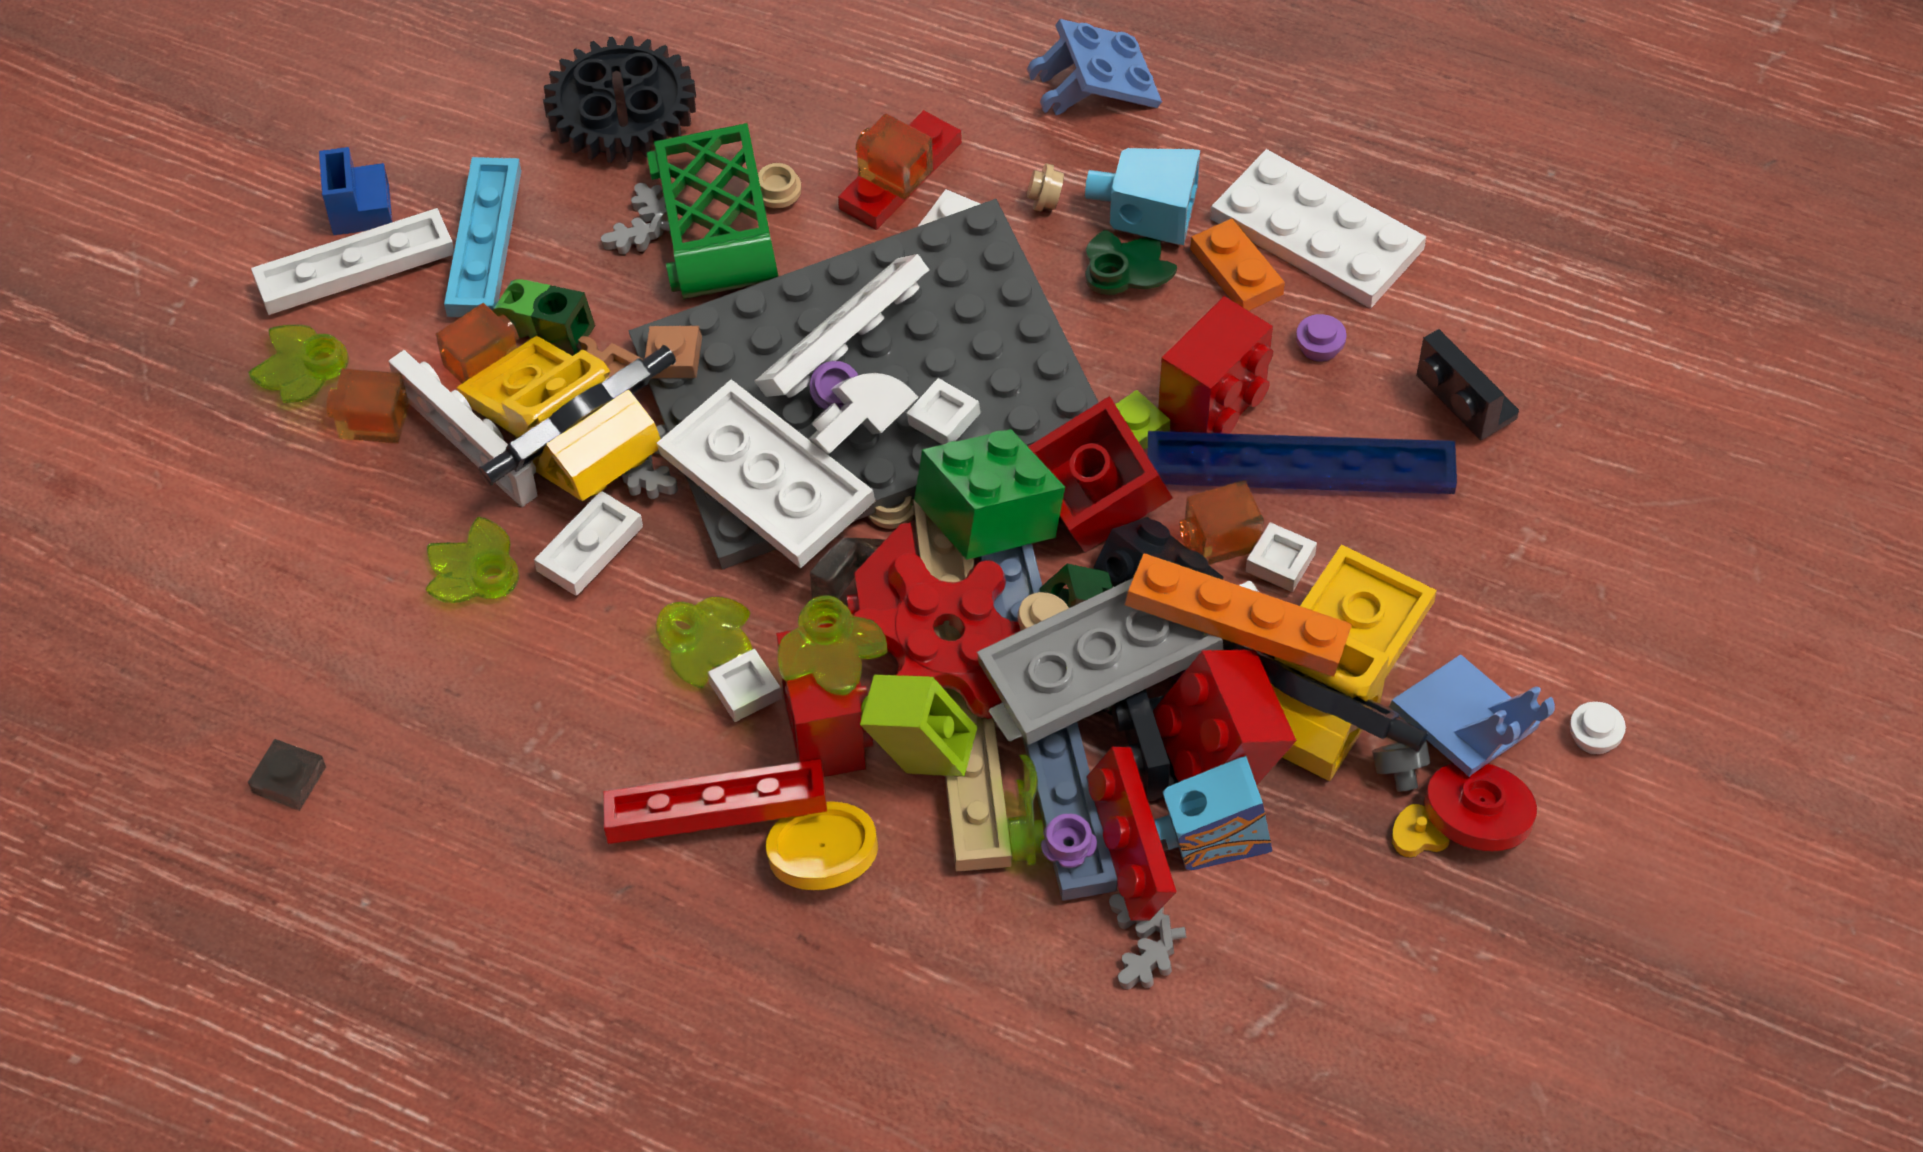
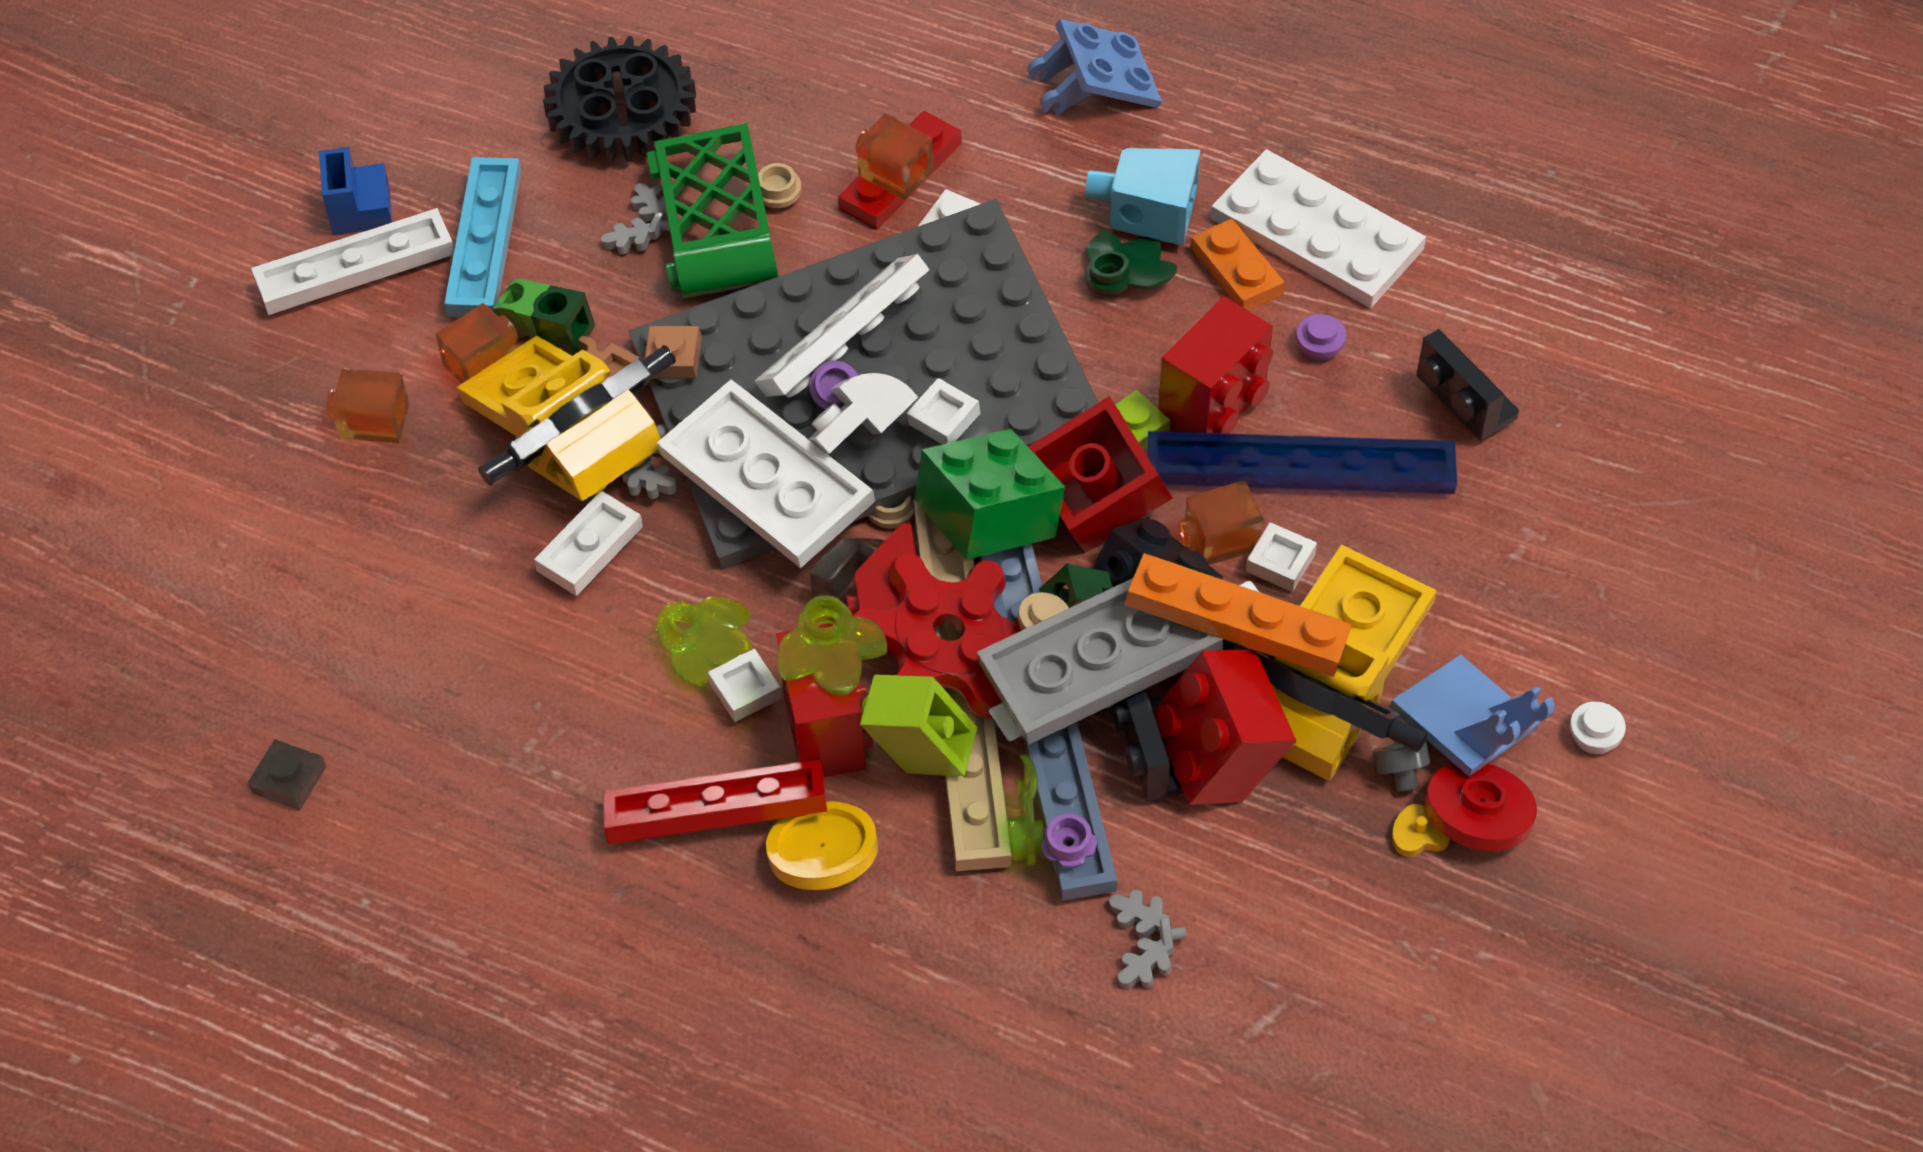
(301, 362): clear neon green plate -> none
(455, 420): white plate -> none
(465, 567): clear neon green plate -> none
(1045, 187): tan plate -> none
(1131, 834): red plate -> none
(1215, 817): medium azure torso -> none

